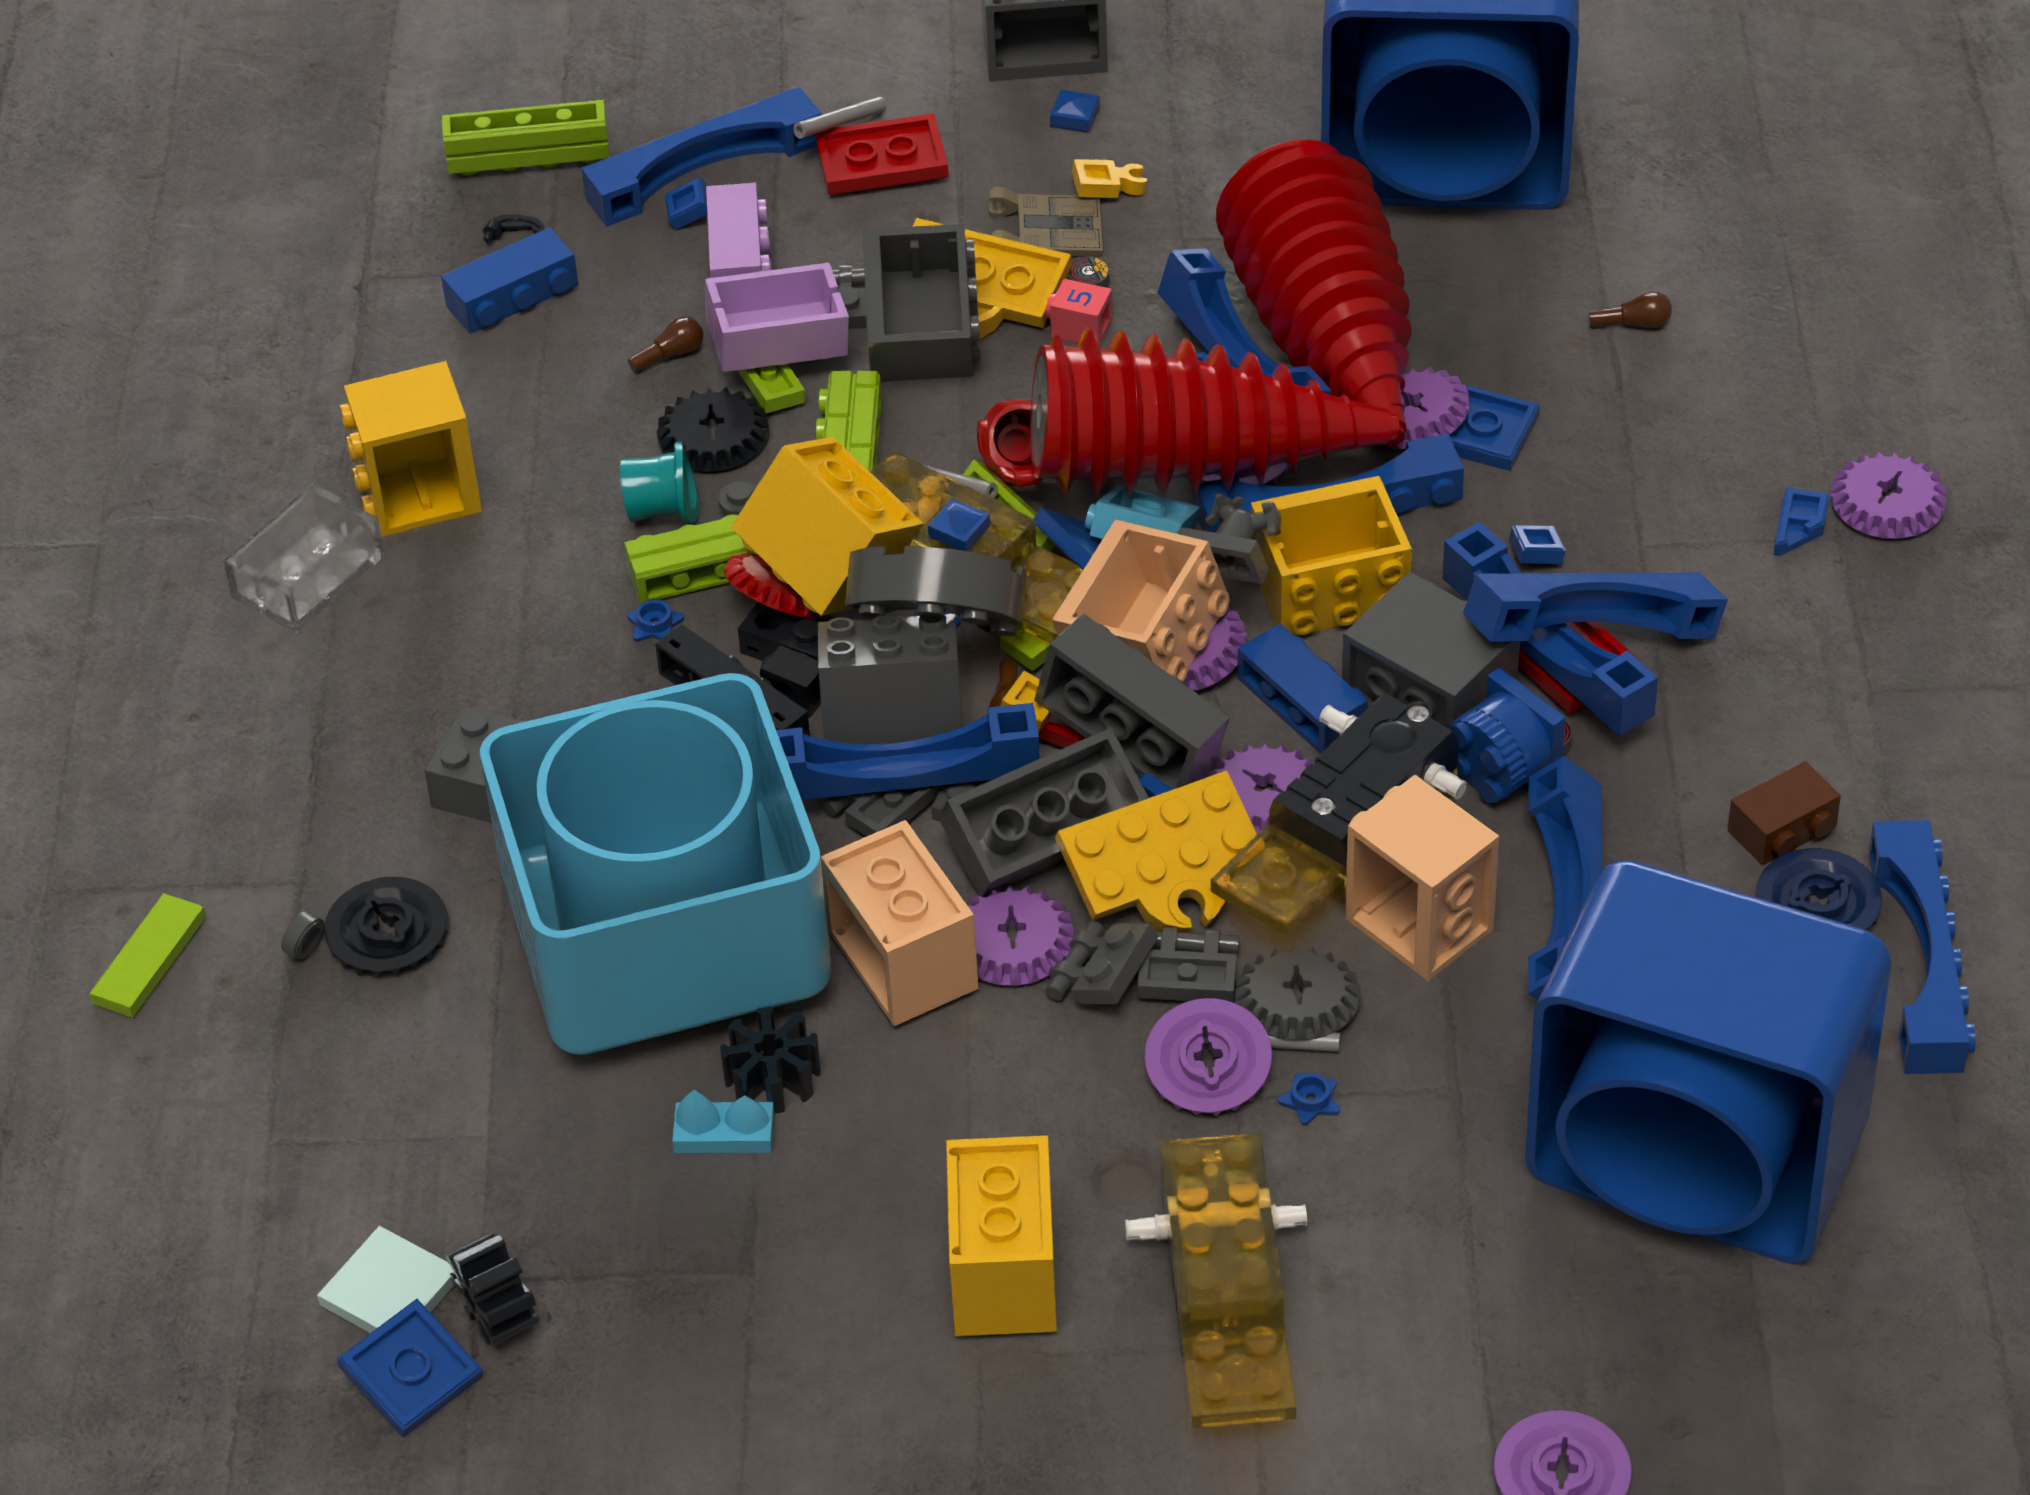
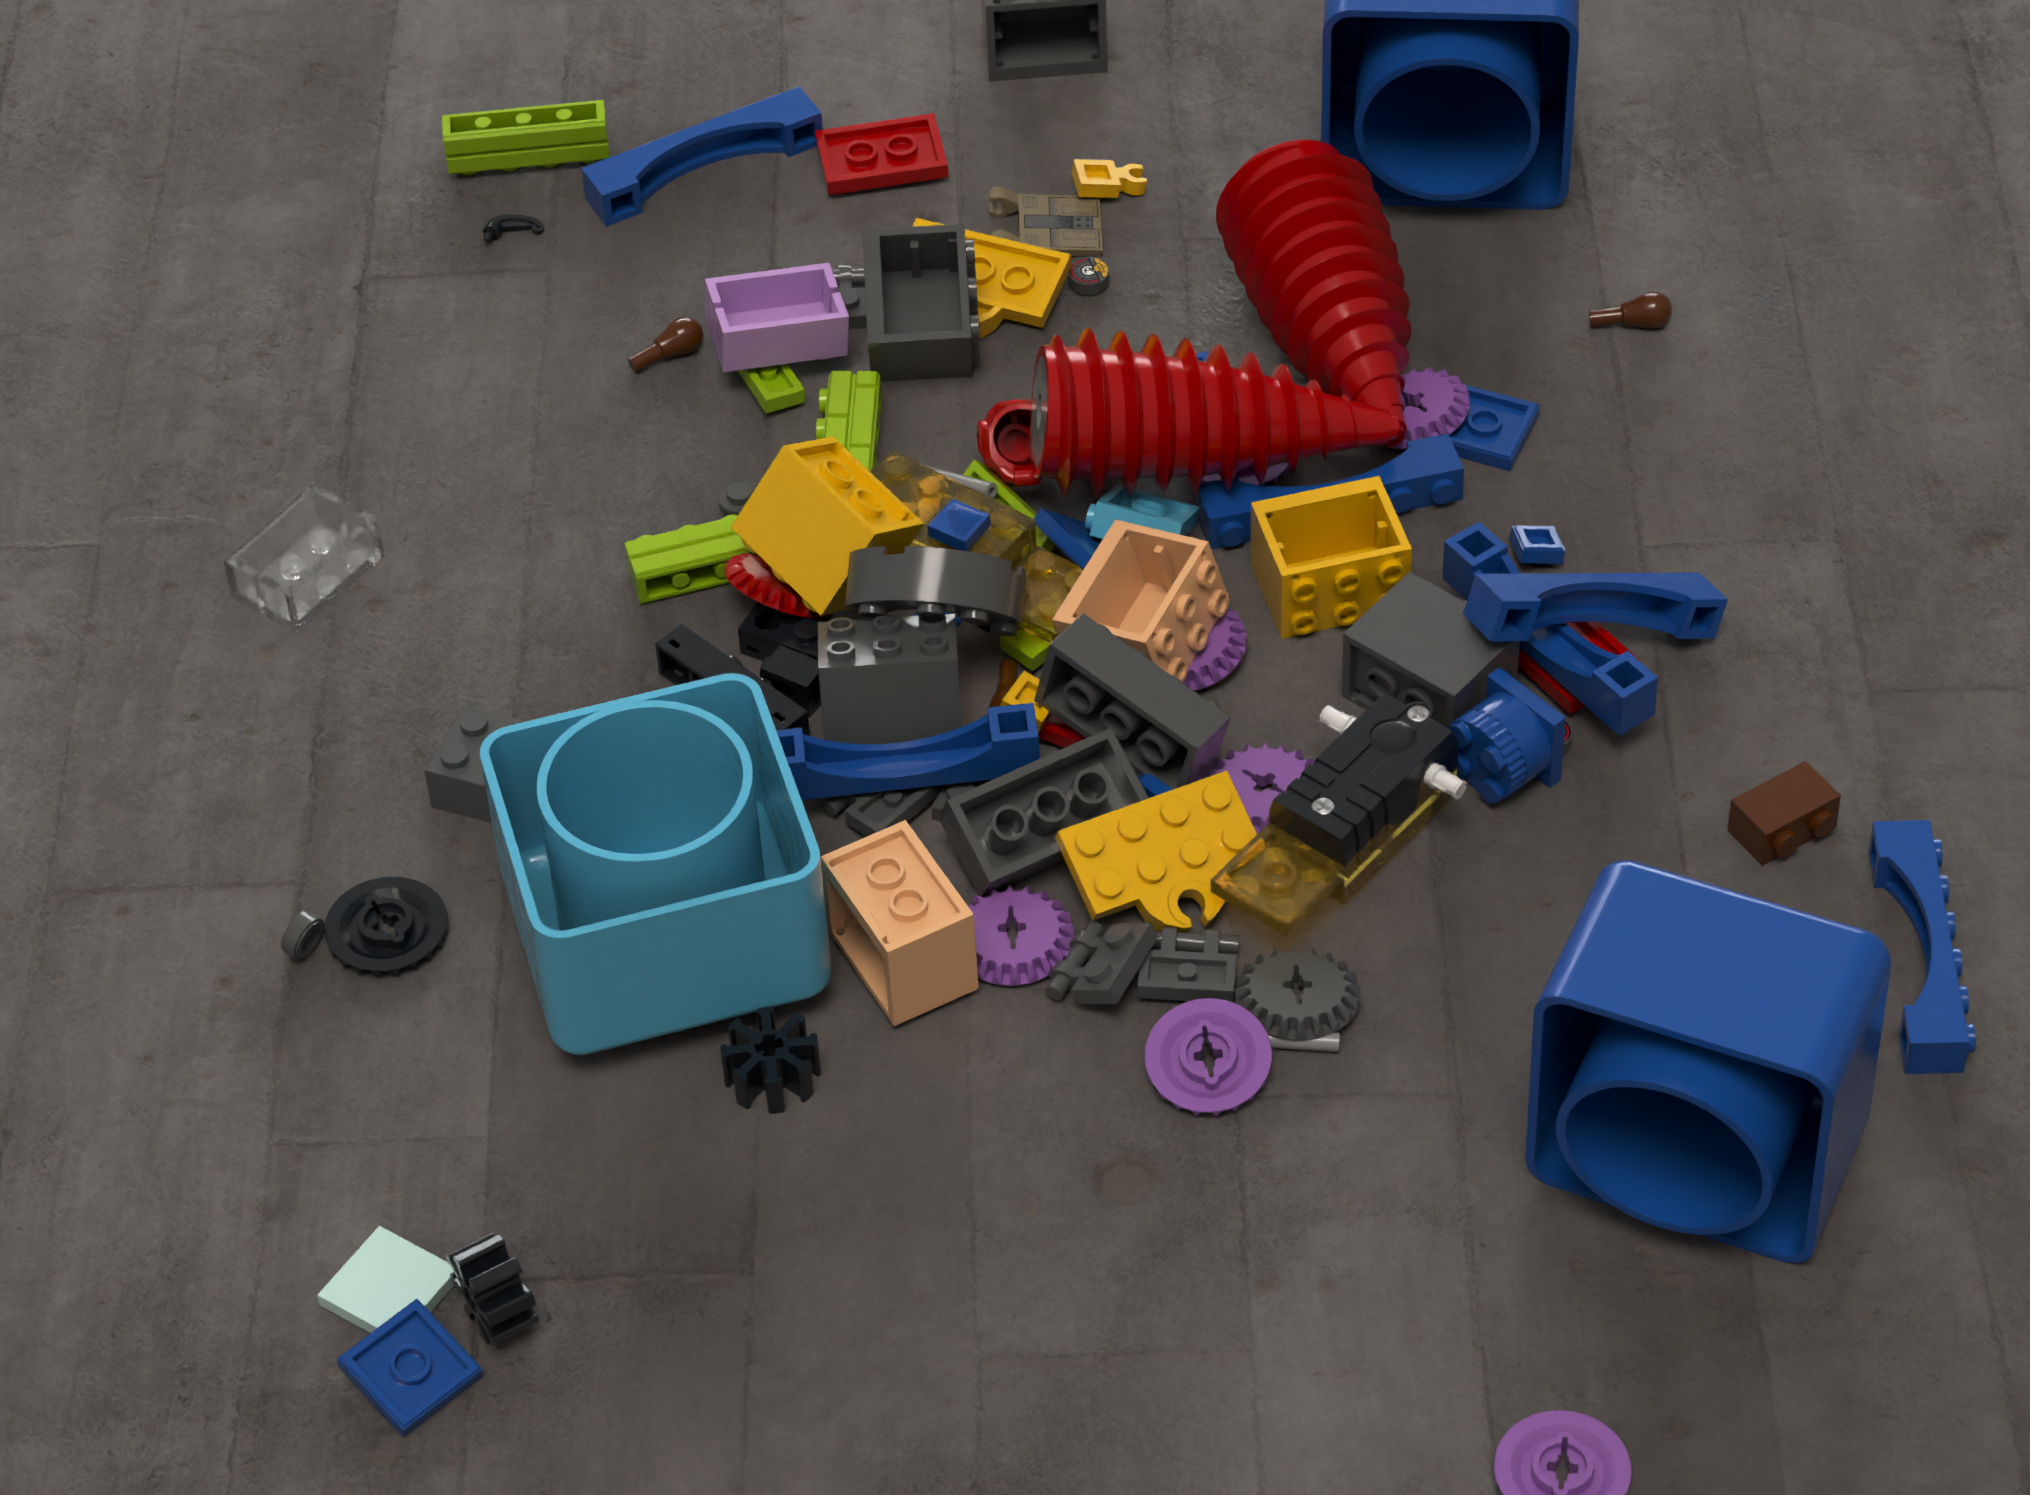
(147, 955): lime tile -> none
(411, 448): yellow container -> none
(509, 280): blue brick -> none
(650, 611): blue plate -> none
(660, 486): teal piece -> none
(687, 203): blue tile -> none
(722, 1126): medium azure tile -> none
(735, 232): lavender piece -> none
(738, 436): black gear -> none
(839, 117): light grey piece -> none
(1001, 1236): yellow container -> none
(1074, 110): blue tile -> none
(1078, 308): coral brick -> none
(1198, 295): blue arch -> none
(1225, 1277): clear yellow piece -> none
(1234, 541): dark grey piece -> none
(1296, 684): blue brick -> none
(1310, 1085): blue plate -> none
(1421, 877): light nougat container -> none
(1570, 820): blue arch -> none
(1800, 519): blue tile -> none
(1845, 882): dark blue gear -> none
(1907, 513): medium lavender gear -> none

